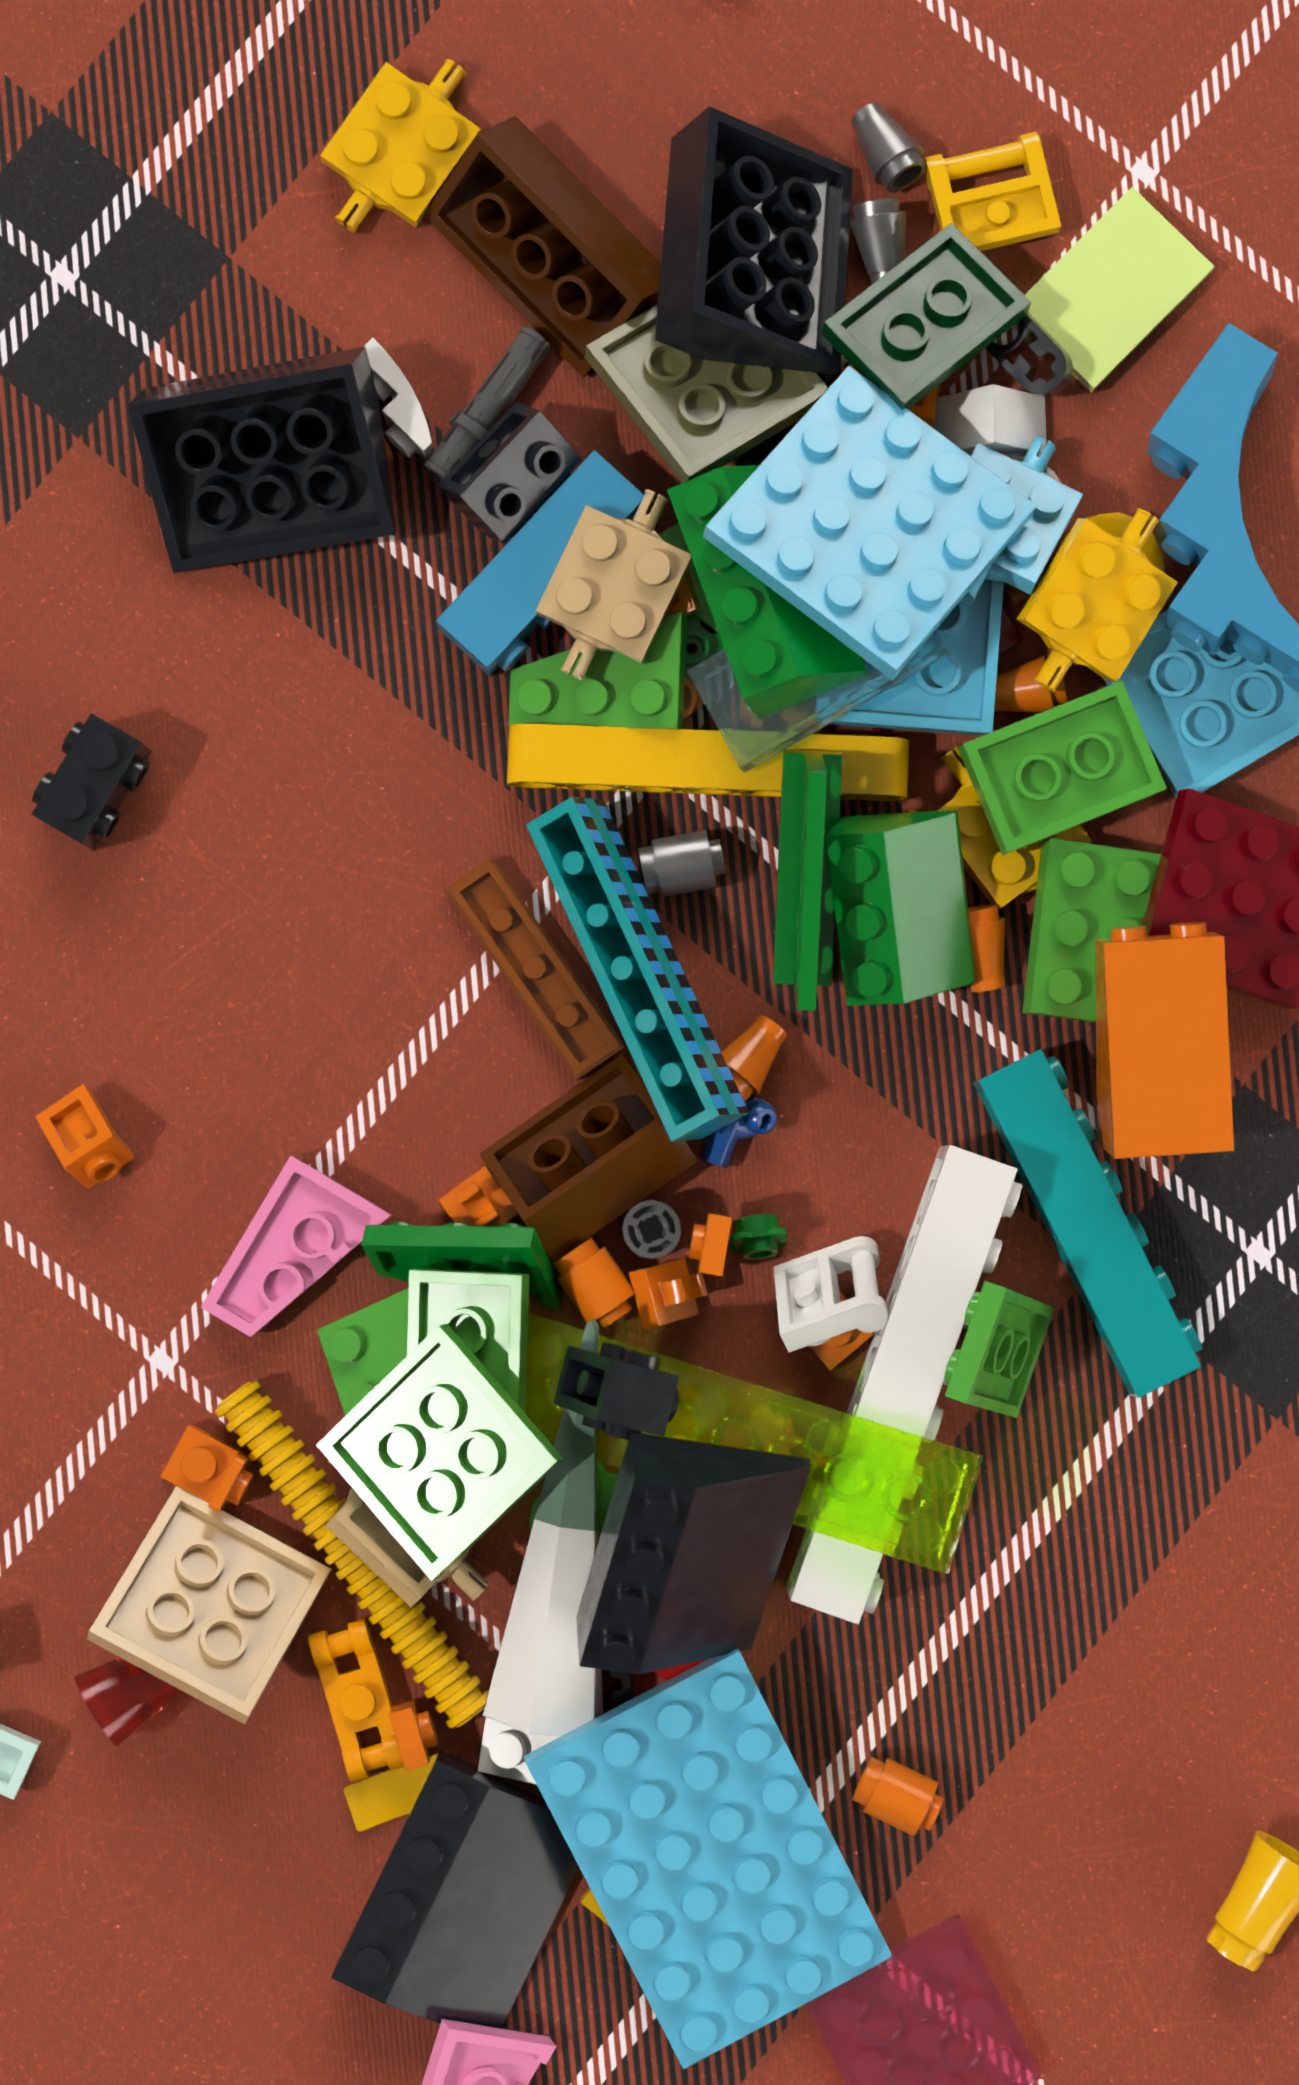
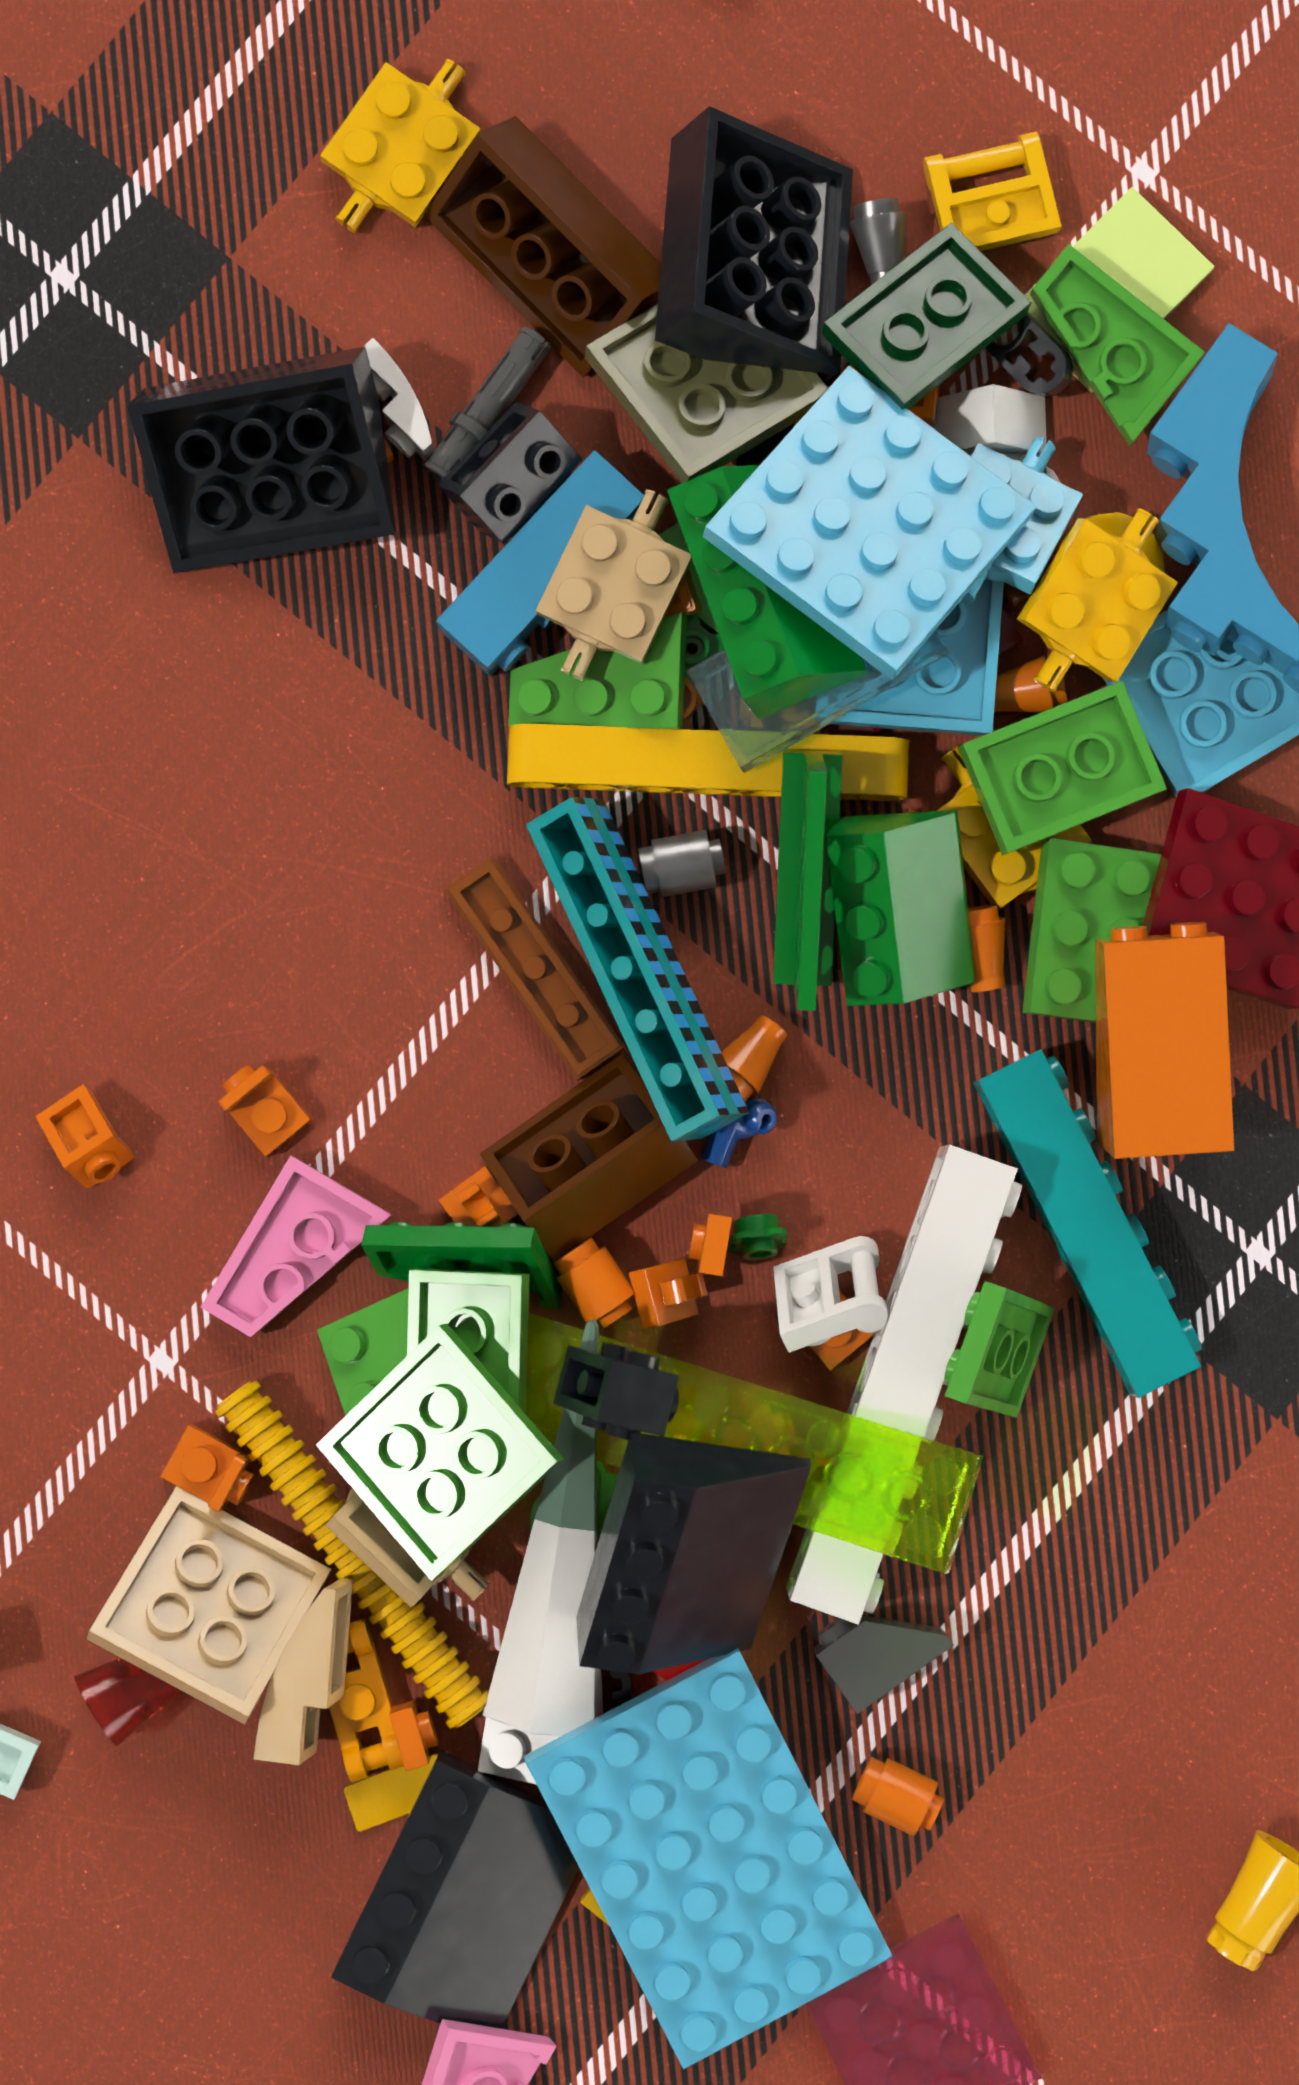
(91, 781): black brick -> none
(263, 1107): none -> orange bracket
(306, 1679): none -> tan slope
(645, 1232): dark grey wheel -> none
(876, 1655): none -> dark grey slope
(888, 148): flat silver cone -> none
(1114, 340): none -> bright green wing

